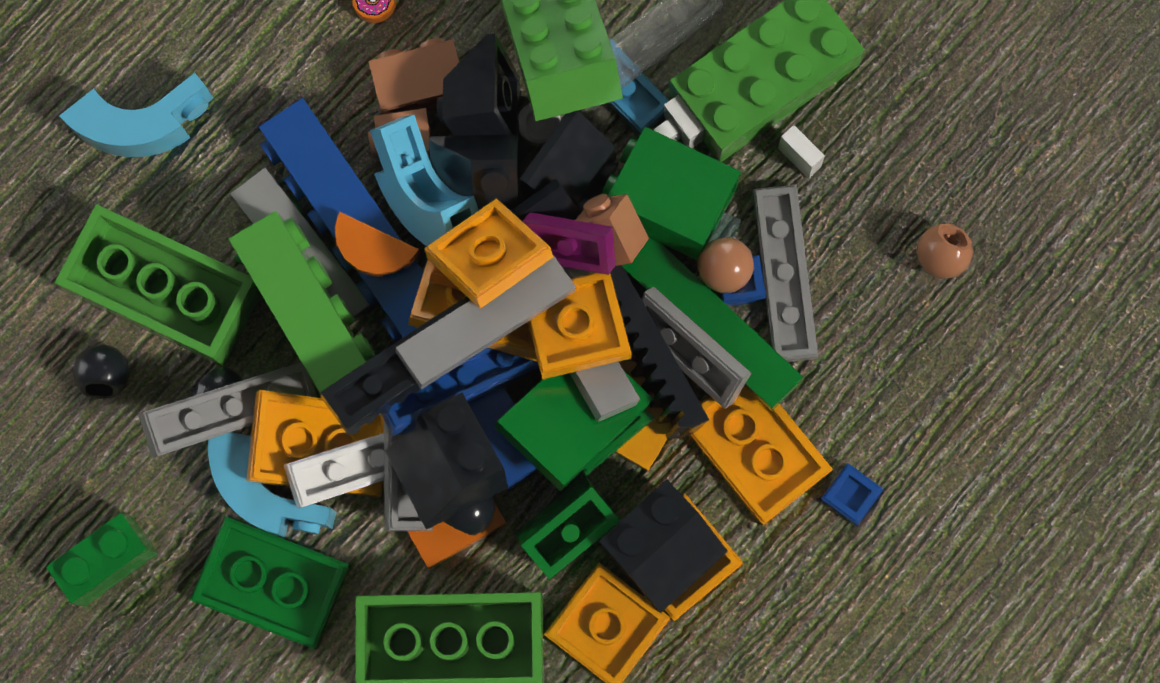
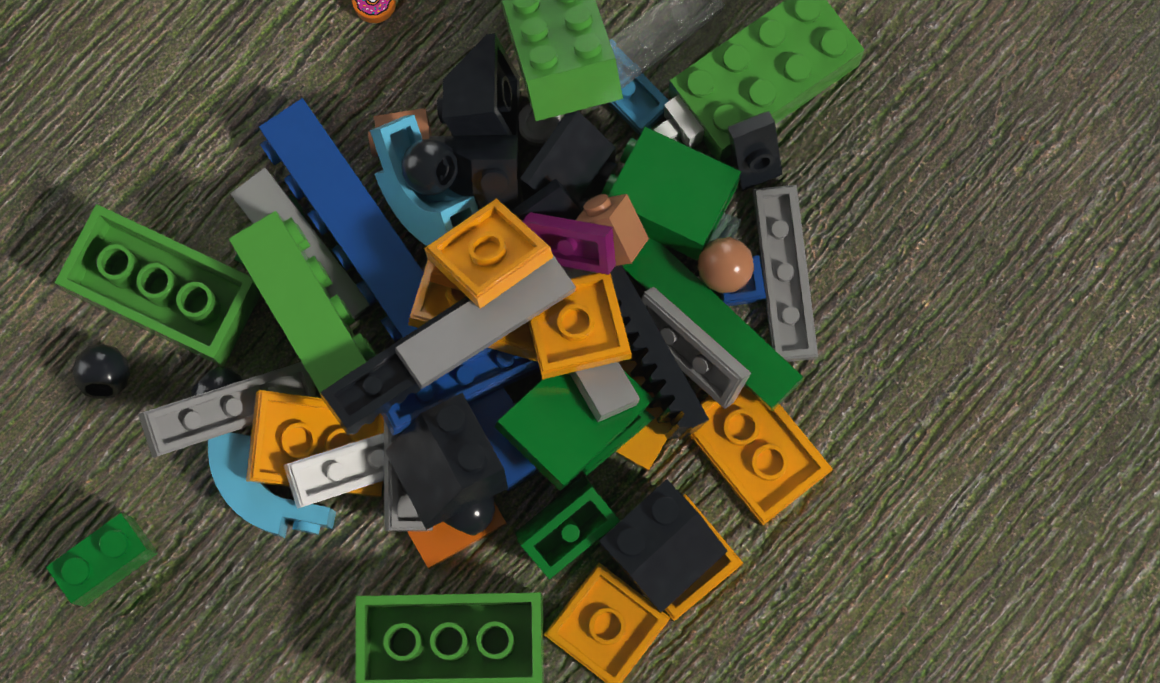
(141, 130): medium azure arch -> none
(270, 582): green tile -> none
(371, 249): orange tile -> none
(413, 77): nougat brick -> none
(429, 166): none -> black piece
(755, 150): none -> black plate
(801, 151): white tile -> none
(851, 494): blue tile -> none
(944, 251): nougat piece -> none

